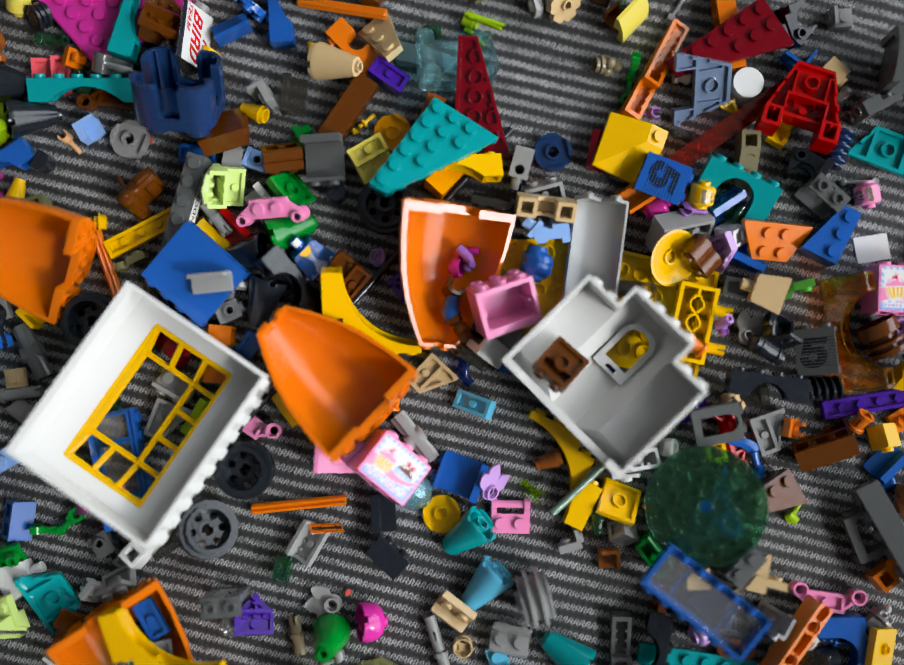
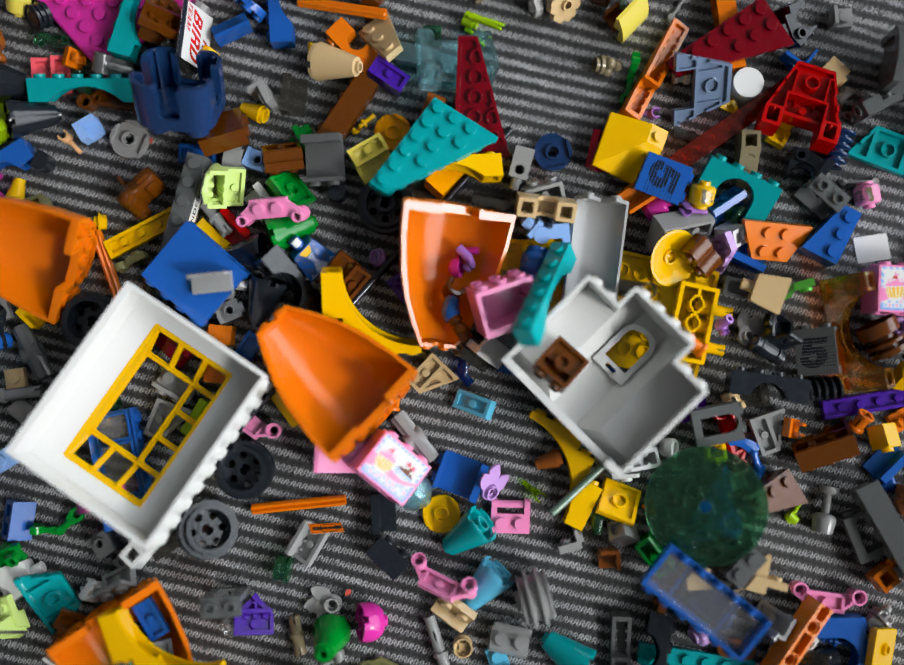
(440, 584): none -> bright pink plate
(532, 317): none -> teal arch
(823, 521): none -> light grey piece

